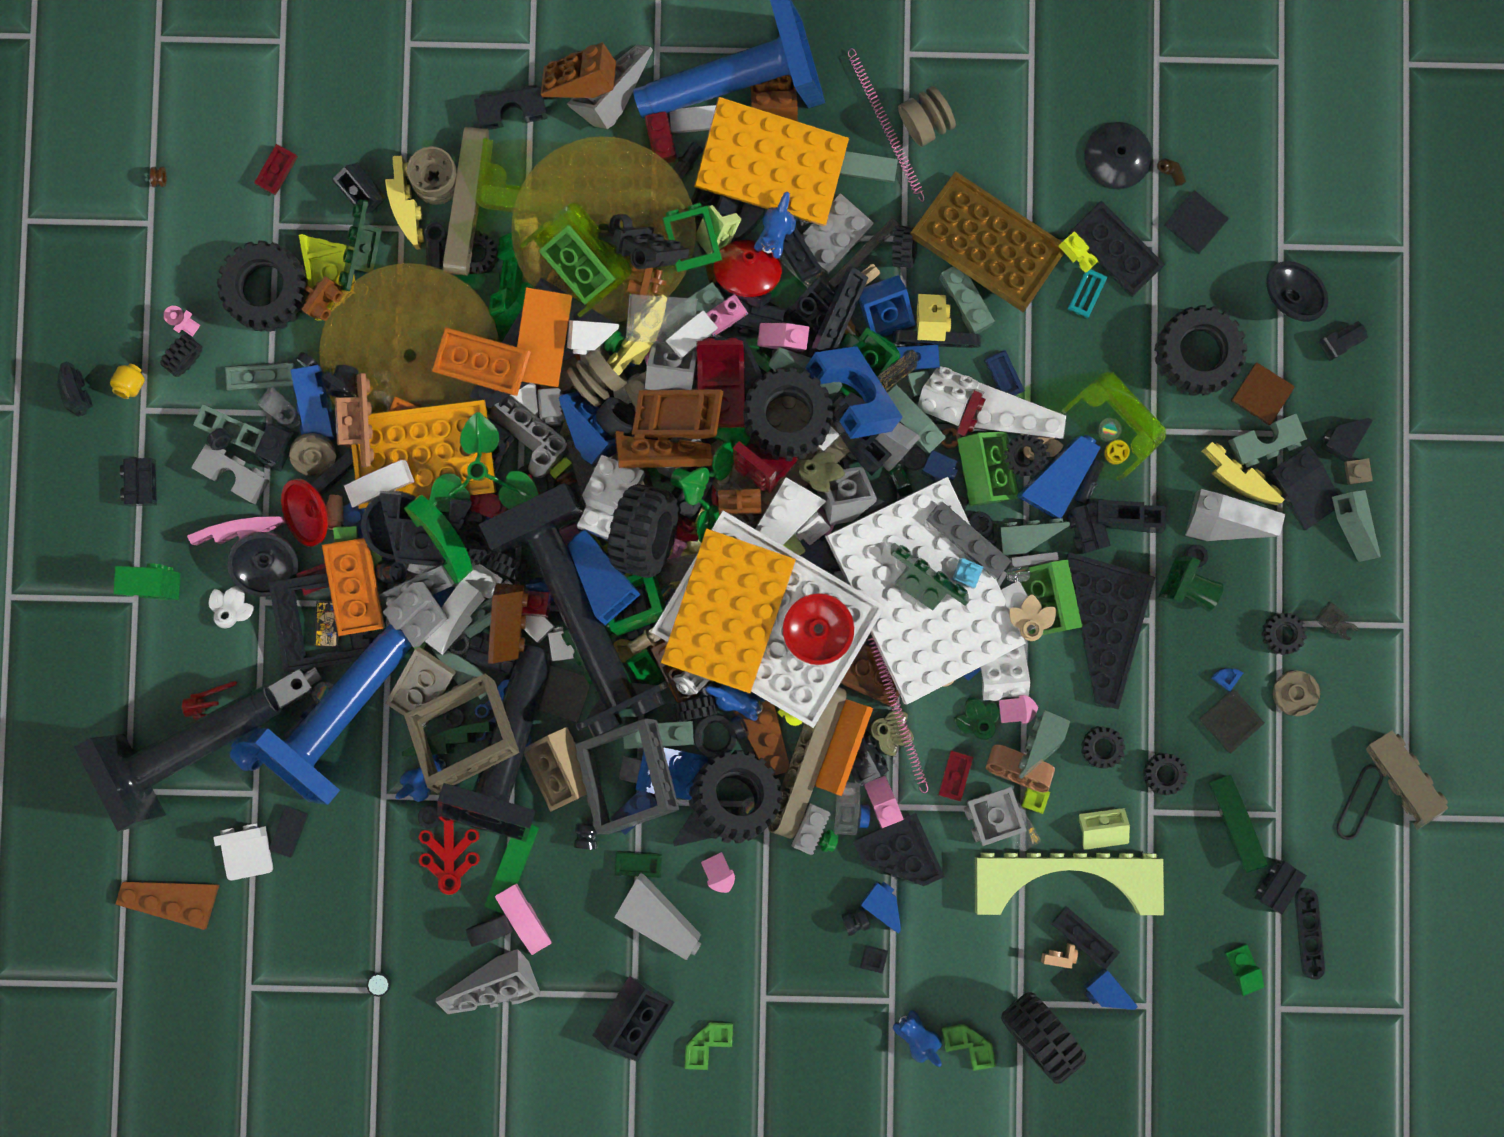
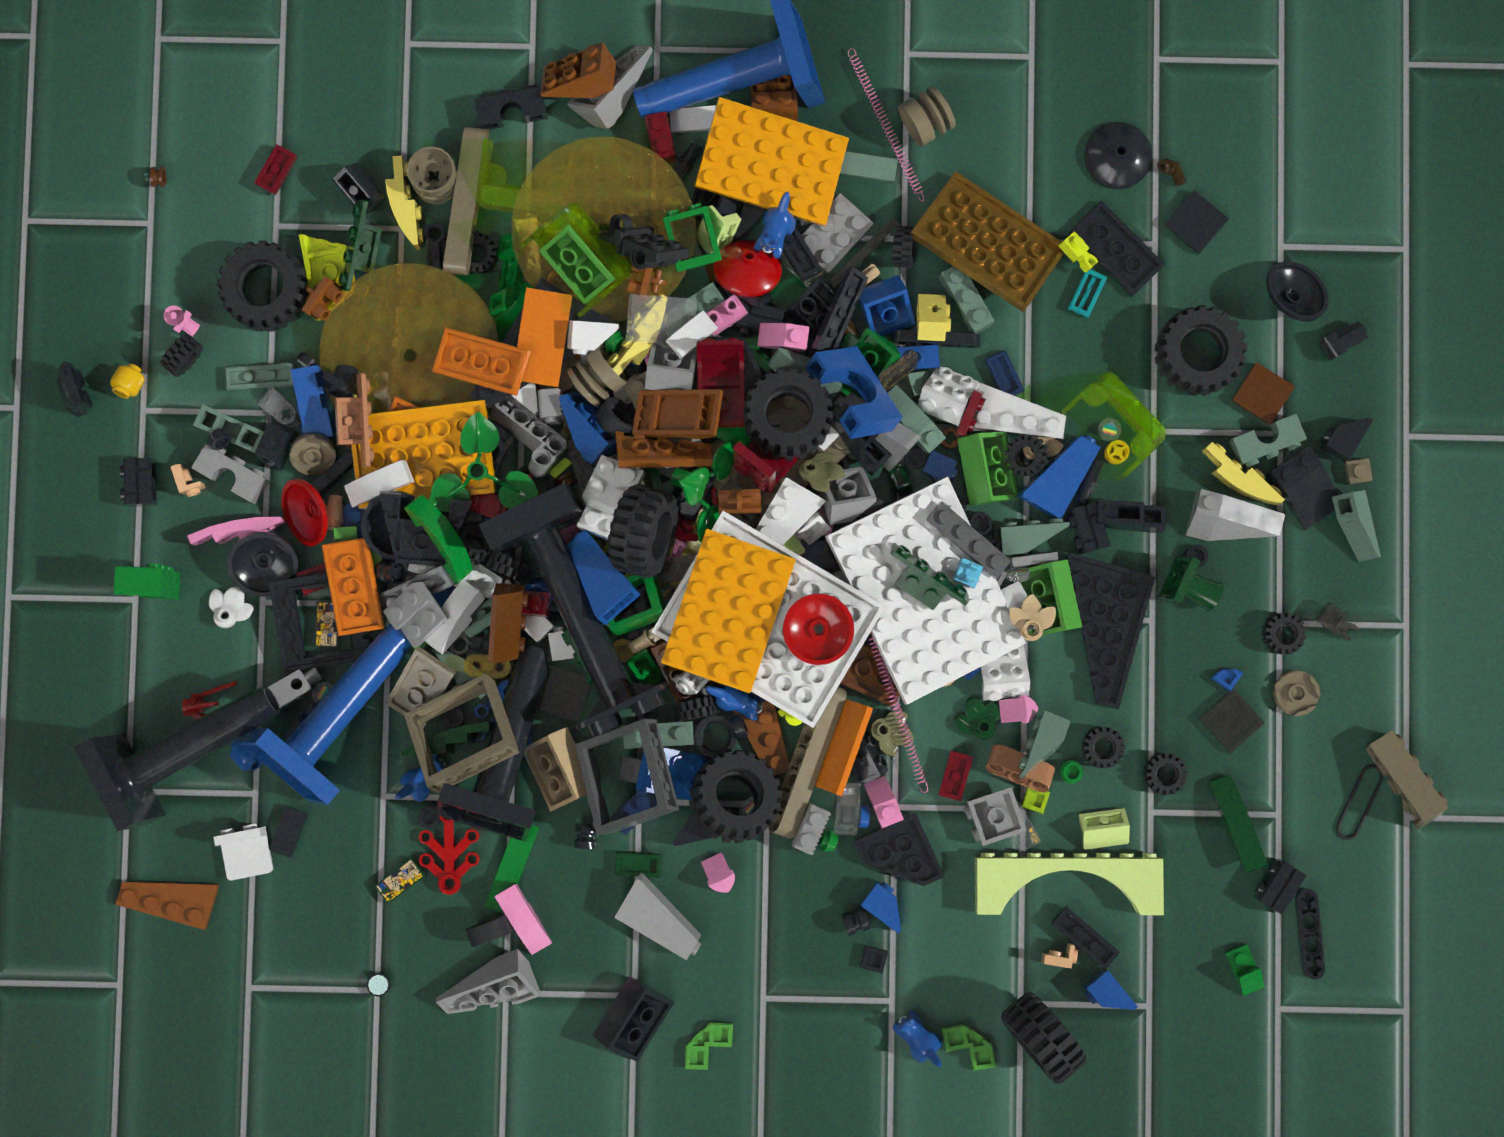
(182, 478): none -> light nougat bracket
(400, 880): none -> tile
(485, 667): none -> clear yellow plate
(1071, 771): none -> green plate

